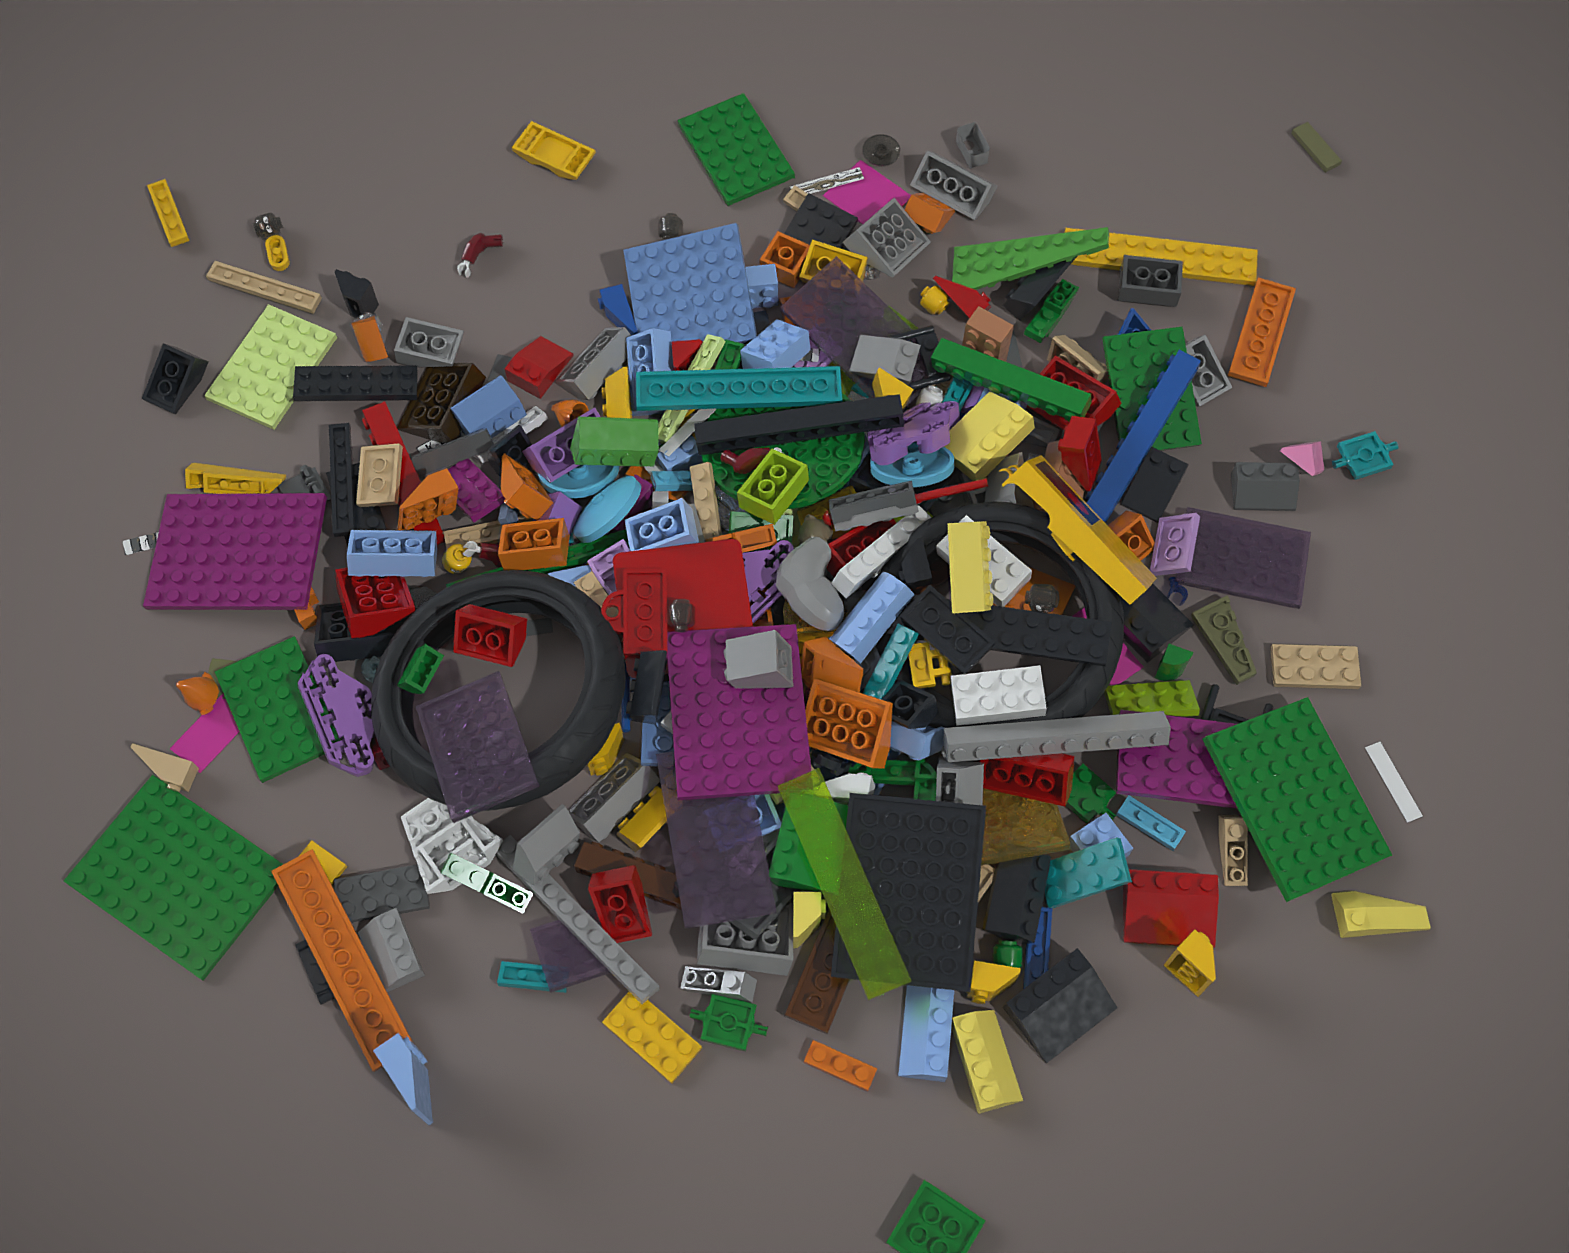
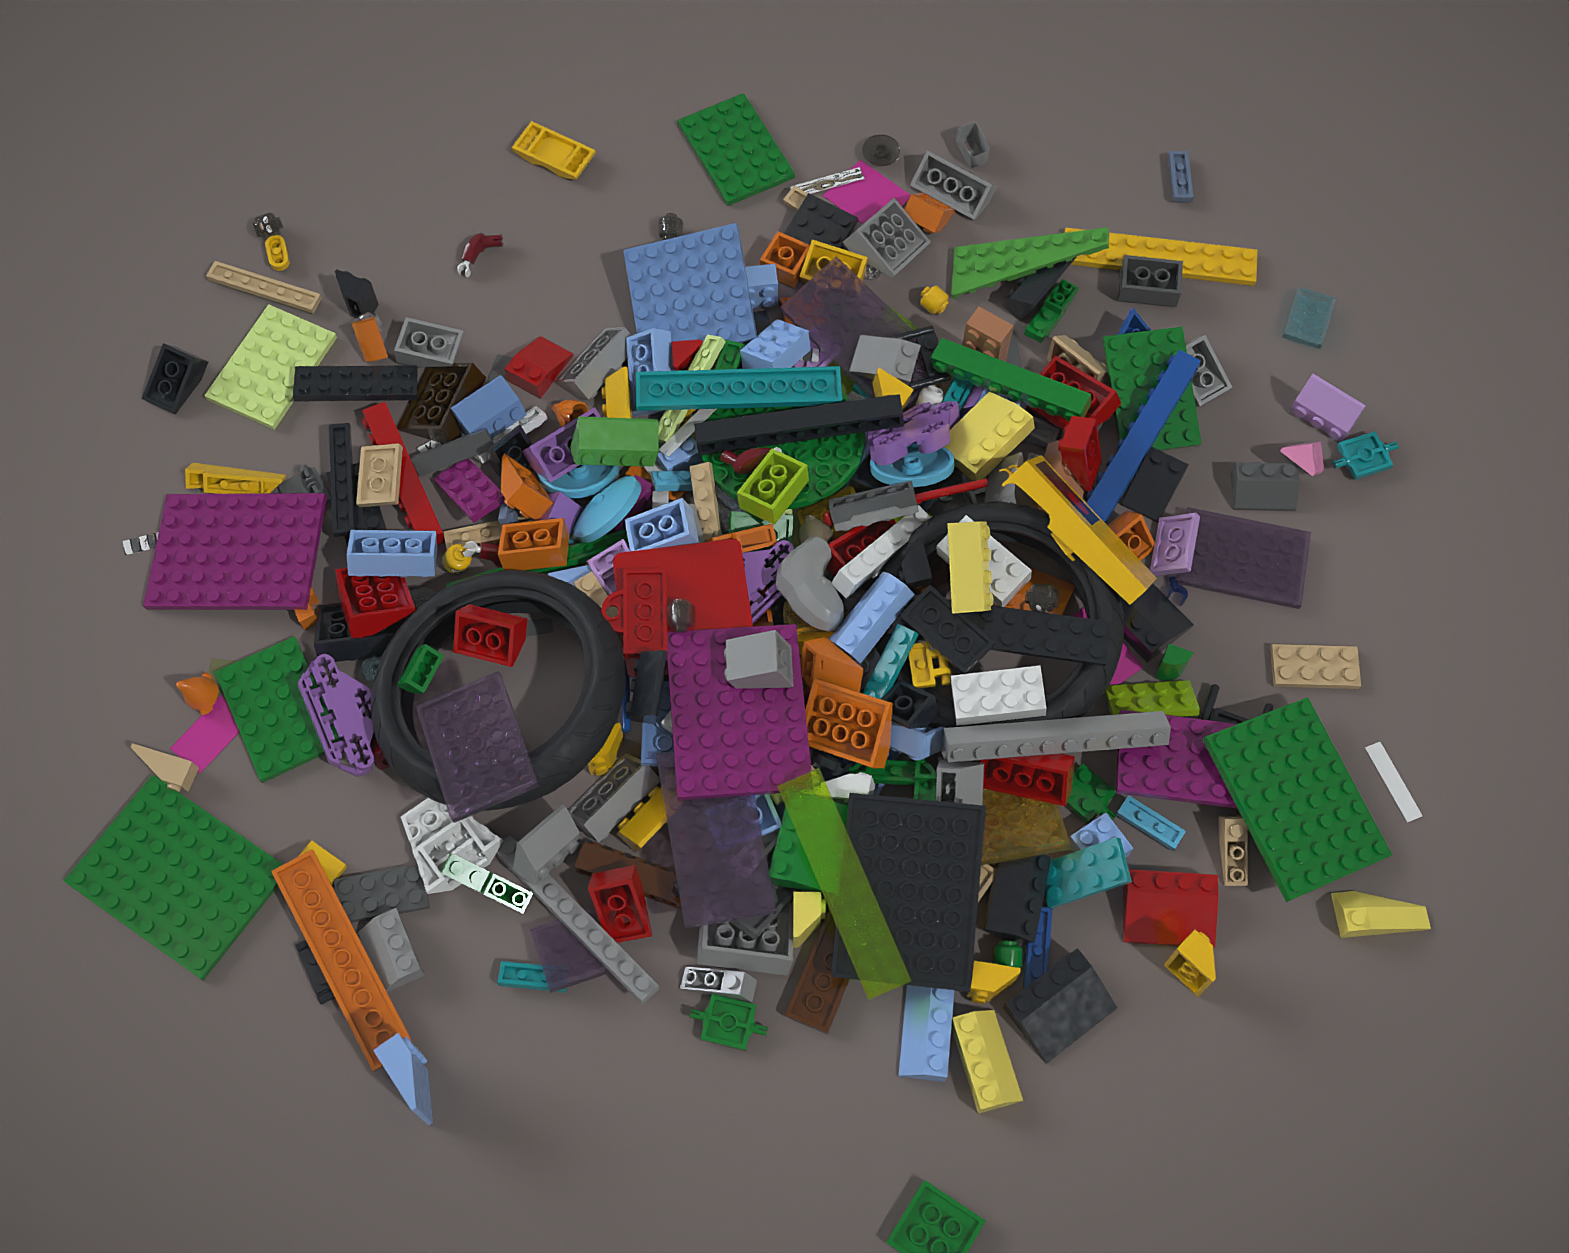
(168, 213): yellow plate -> none
(429, 500): orange slope -> none
(616, 307): blue slope -> none
(652, 1036): yellow plate -> none
(840, 1065): orange plate -> none
(965, 297): red slope -> none
(1180, 176): none -> sand blue plate
(1221, 631): olive wing -> none
(1261, 332): orange plate -> none
(1309, 317): none -> clear light blue plate
(1316, 147): olive tile -> none
(1327, 408): none -> lavender slope

